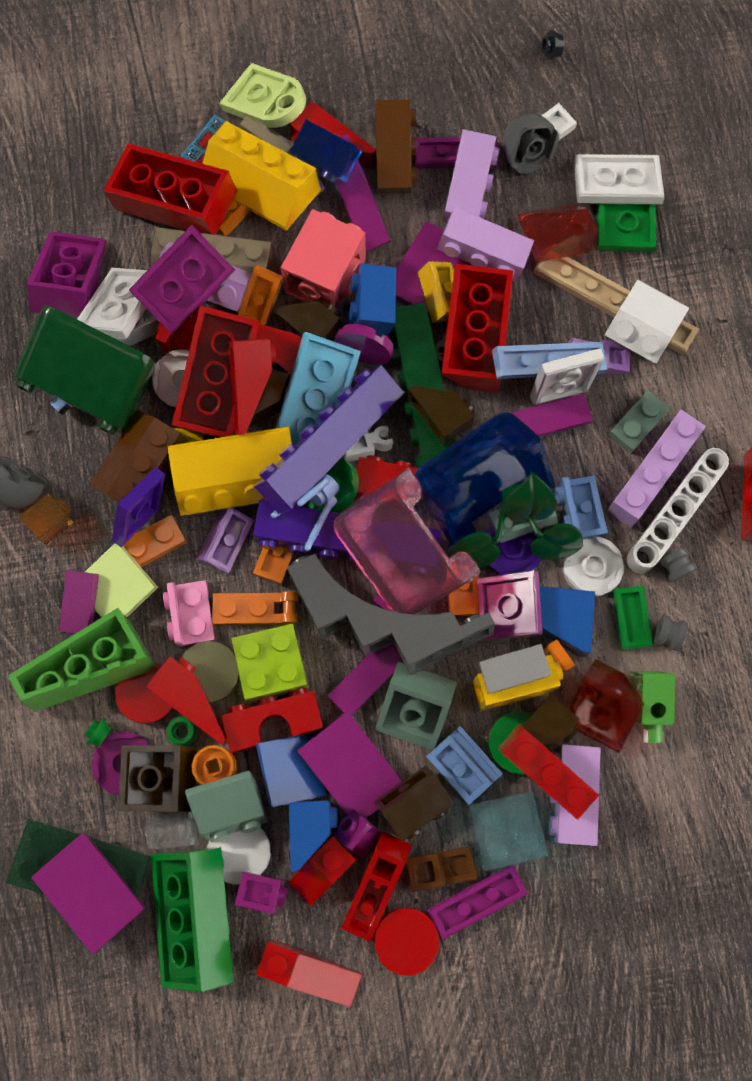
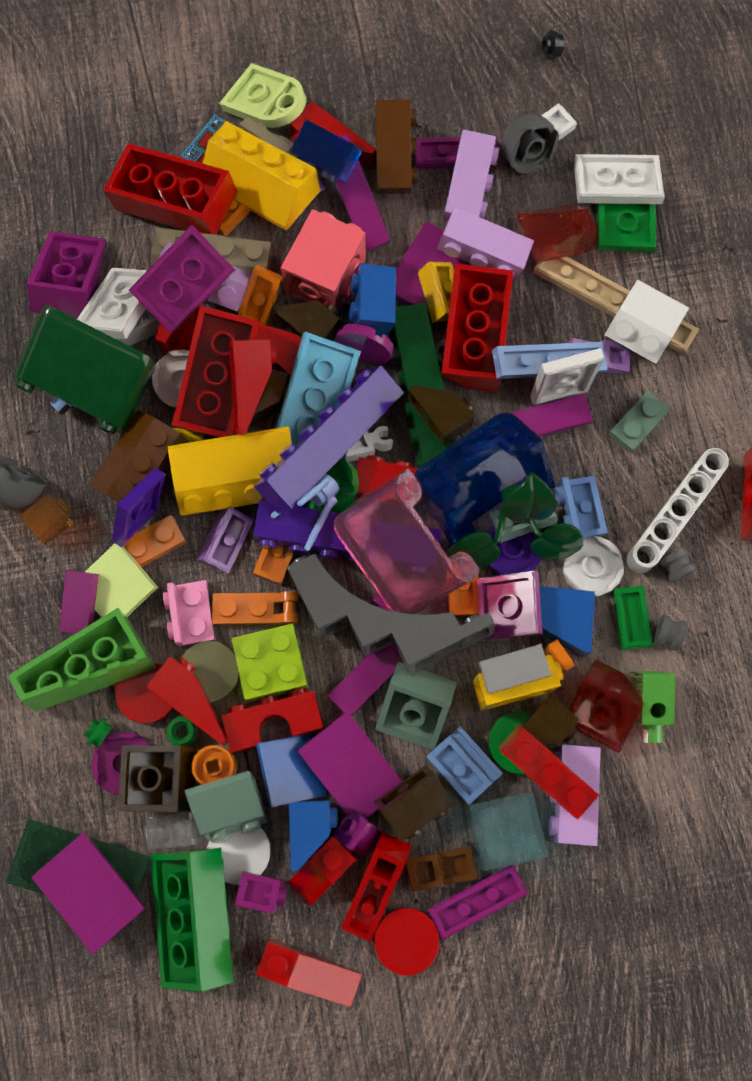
(656, 468): lavender brick -> none

